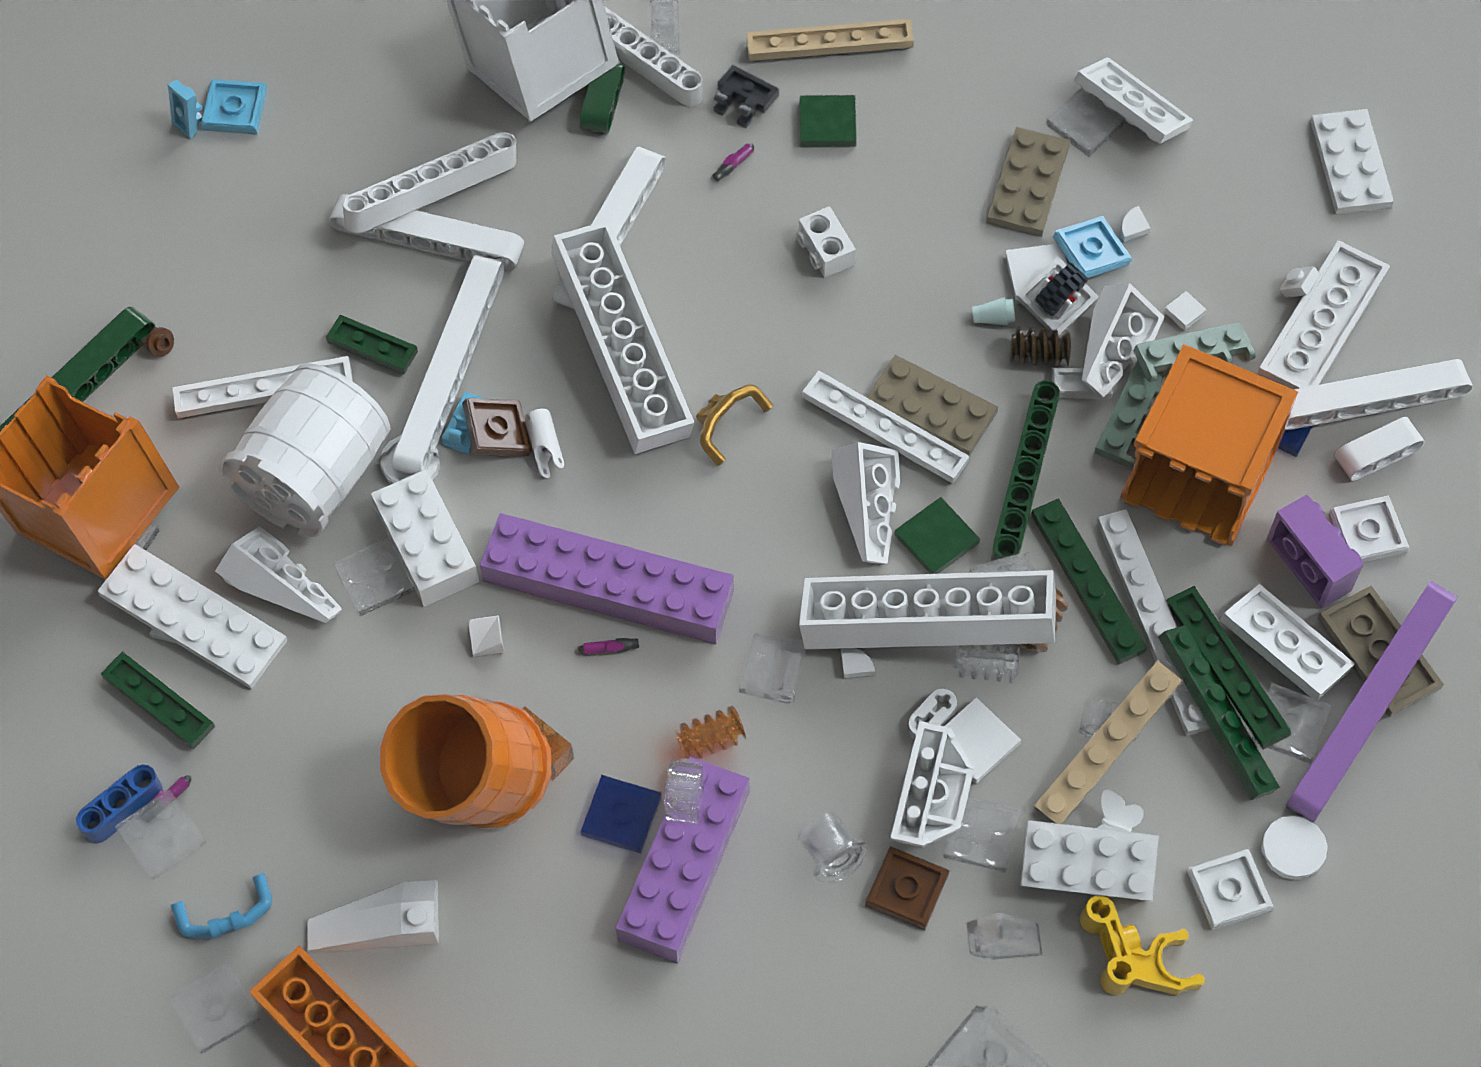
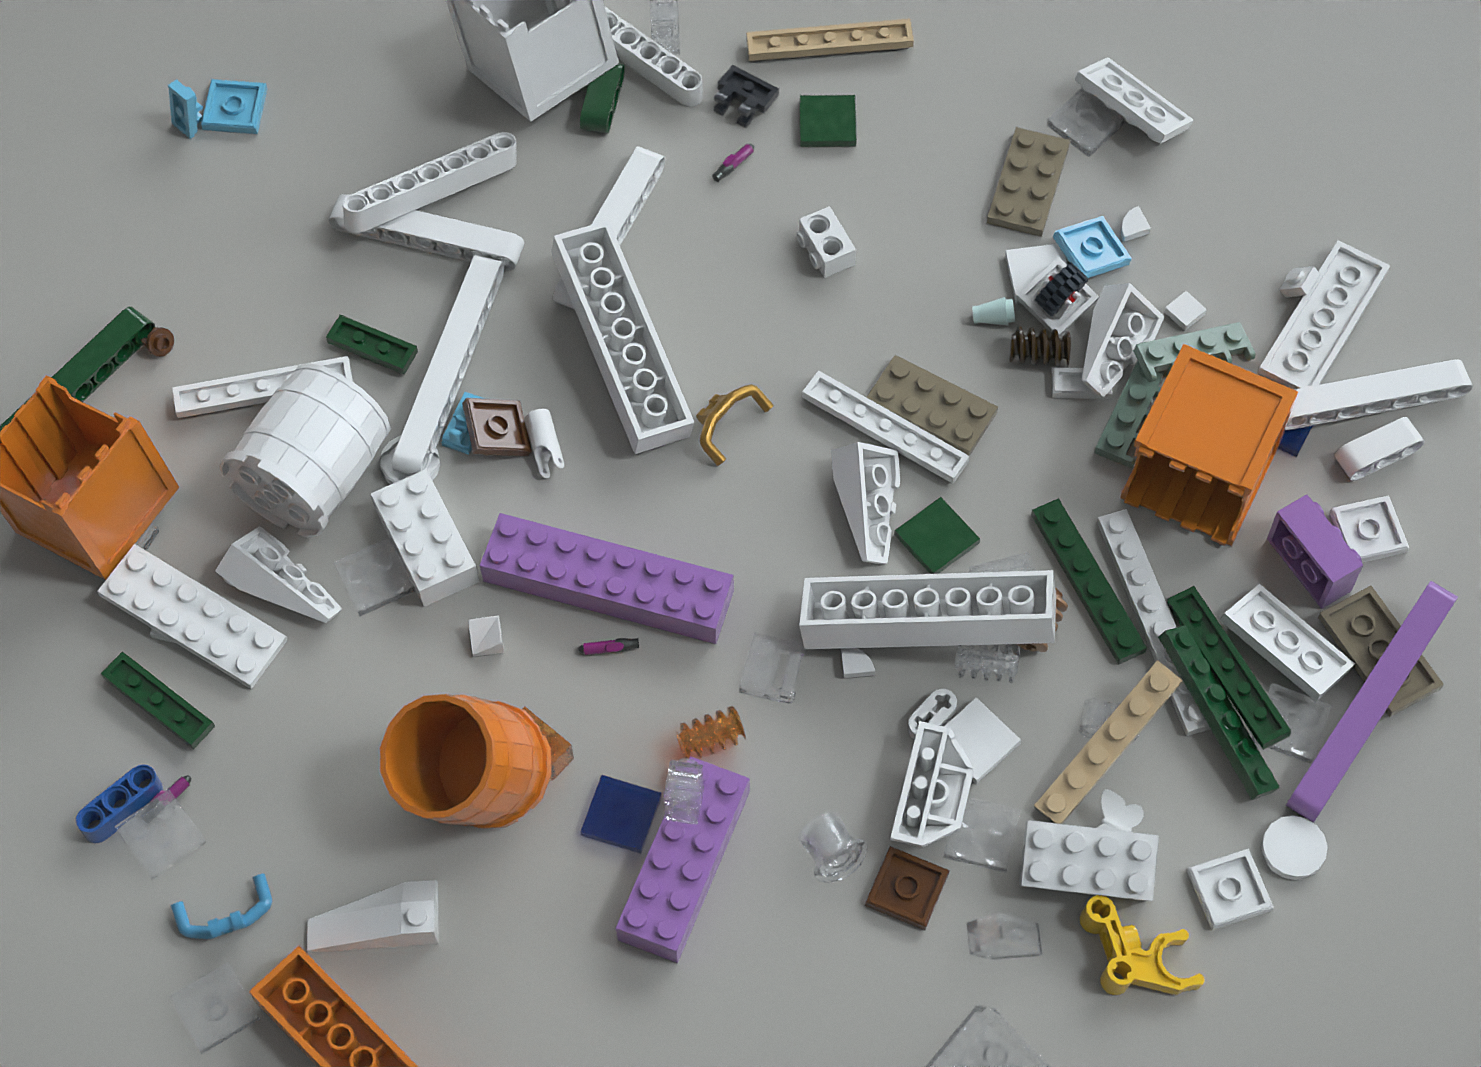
(1026, 462): dark green beam -> none
(1351, 161): white plate -> none

